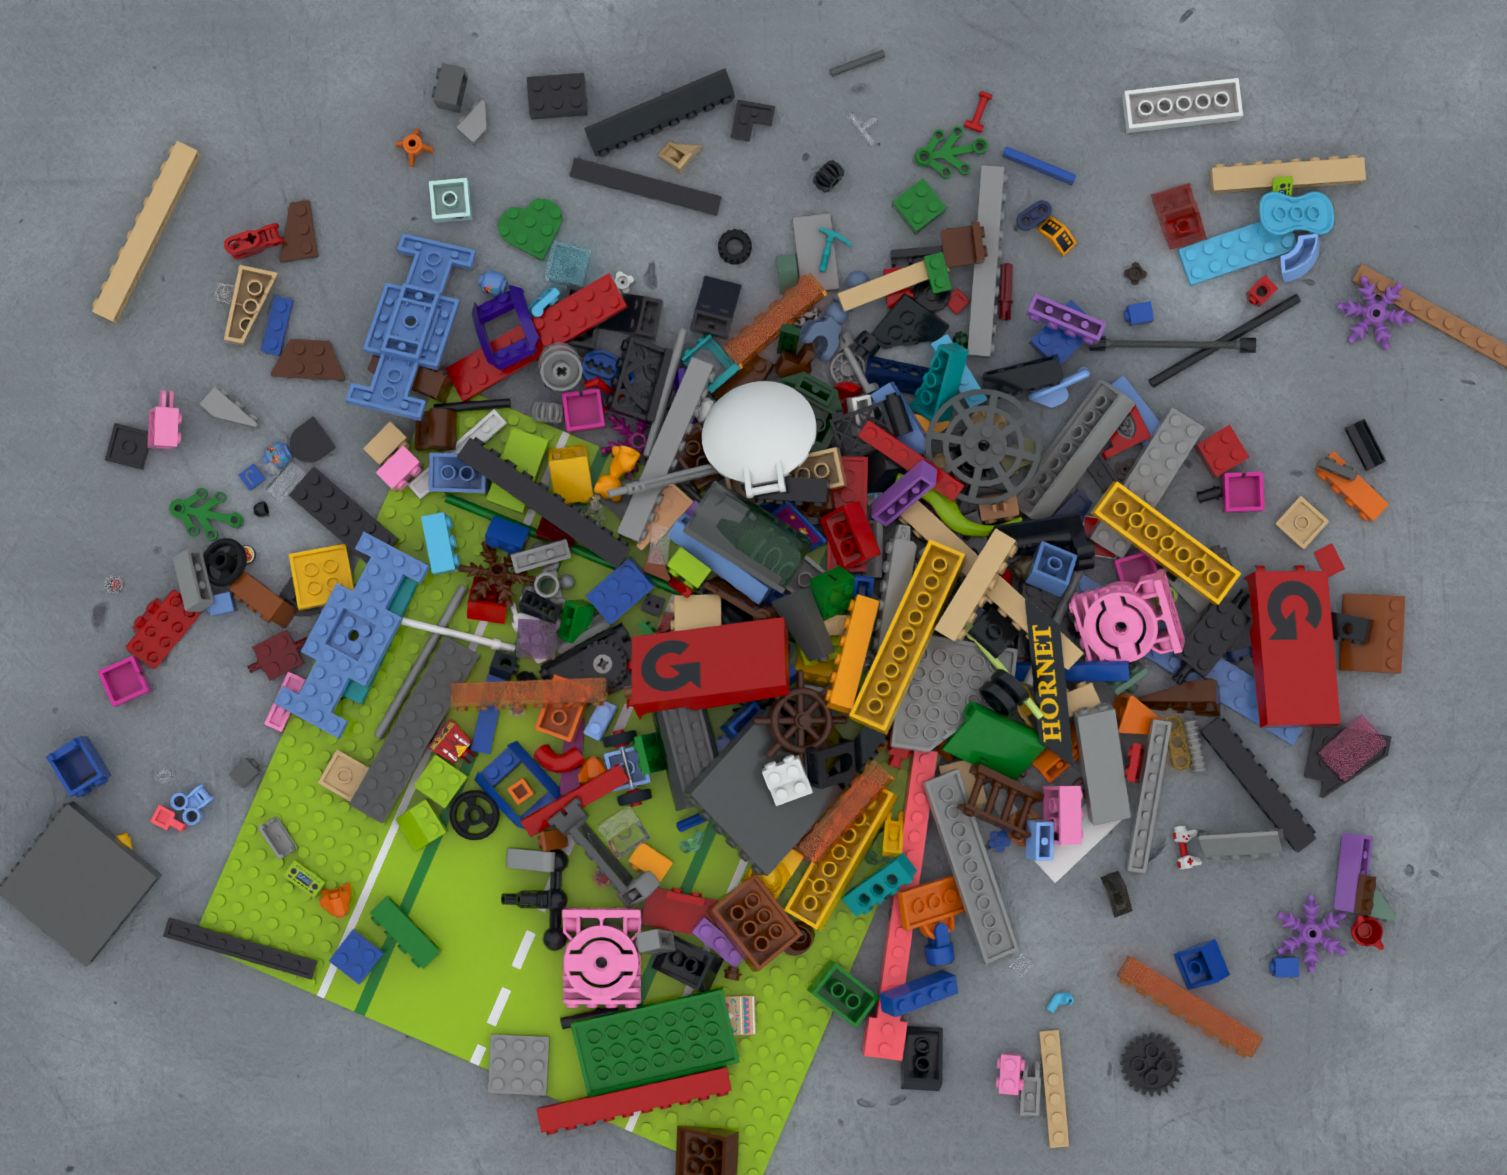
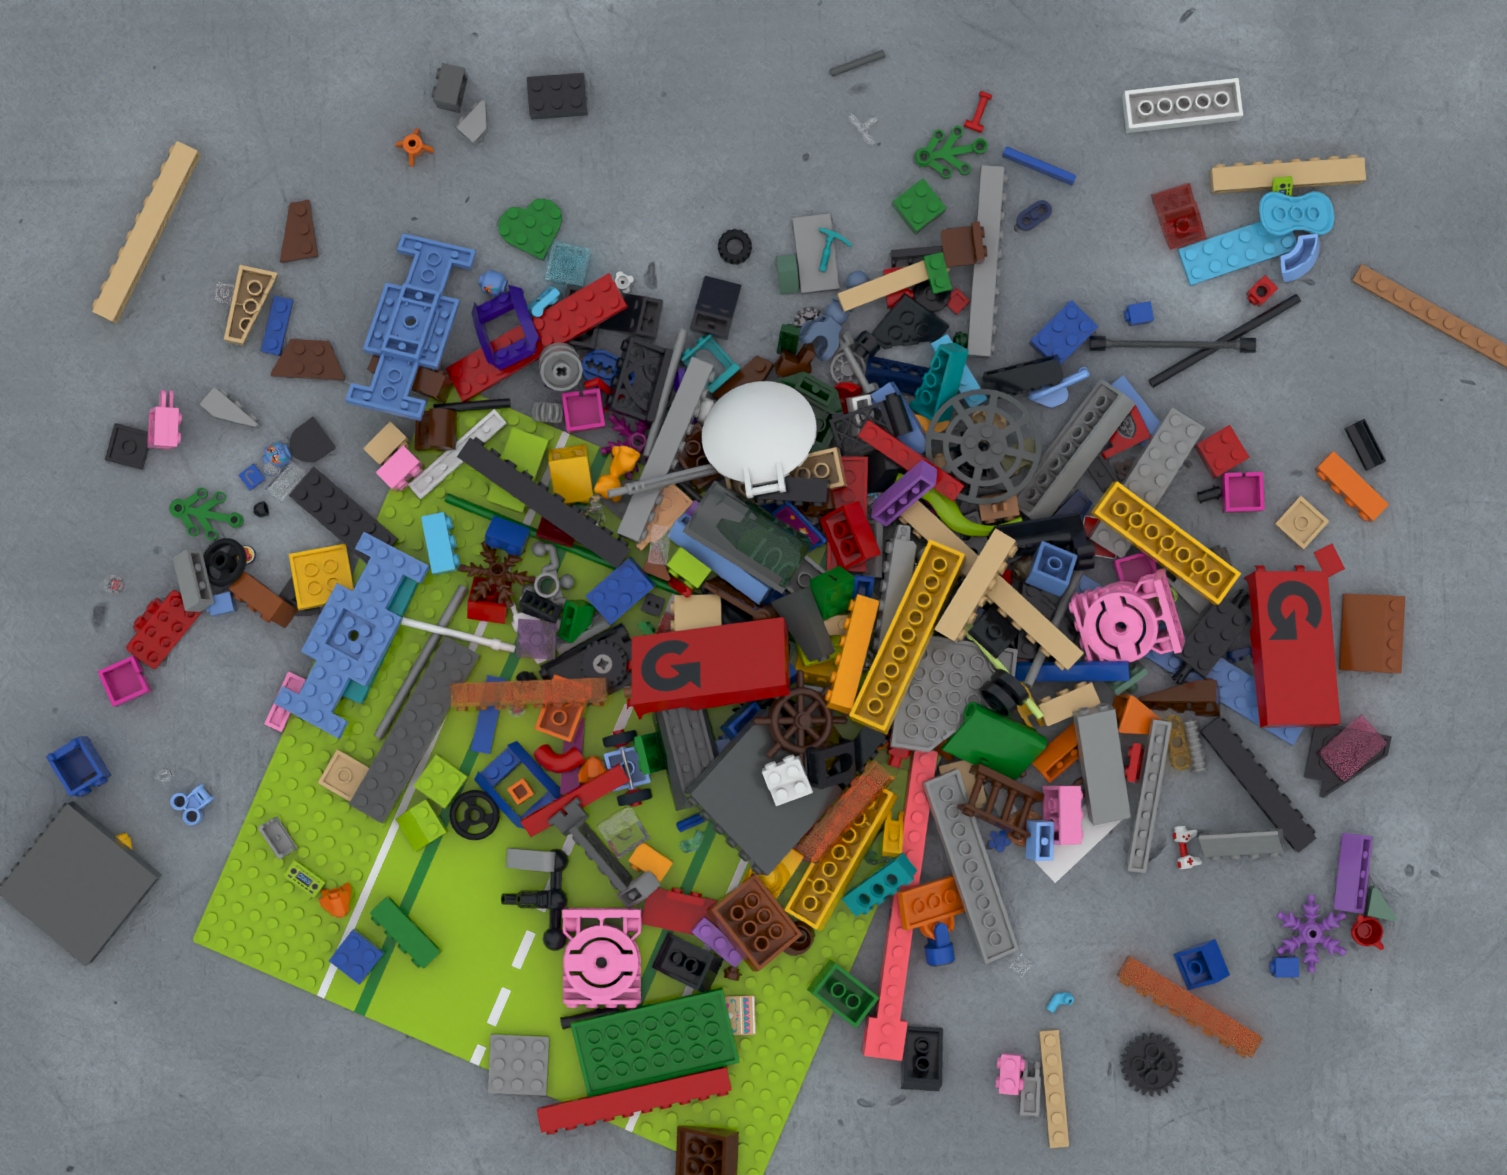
(165, 819): coral plate -> none
(240, 948): black plate -> none
(245, 772): dark grey brick -> none
(253, 241): red piece -> none
(278, 655): dark red plate -> none
(450, 200): light aqua brick -> none
(451, 474): medium blue slope -> none
(453, 743): torso -> none
(501, 658): black brick -> none
(540, 555): light grey plate -> none
(552, 840): dark orange slope -> none
(600, 721): light blue brick -> none
(600, 879): tile -> none
(645, 186): black tile -> none
(655, 942): light grey brick -> none
(660, 112): black slope -> none
(679, 155): tan slope -> none
(750, 113): black plate -> none
(767, 325): clear orange brick -> none
(828, 176): black gear -> none
(918, 993): blue brick -> none
(1005, 292): dark red axle -> none
(1049, 682): black sticker -> none
(1057, 235): slope -> none
(1066, 319): medium lavender brick -> none
(1116, 893): clear smoke slope -> none
(1135, 278): dark brown plate -> none
(1329, 465): dark grey plate -> none
(1361, 628): black brick -> none
(1365, 894): reddish brown plate -> none
(1367, 312): medium lavender piece -> none

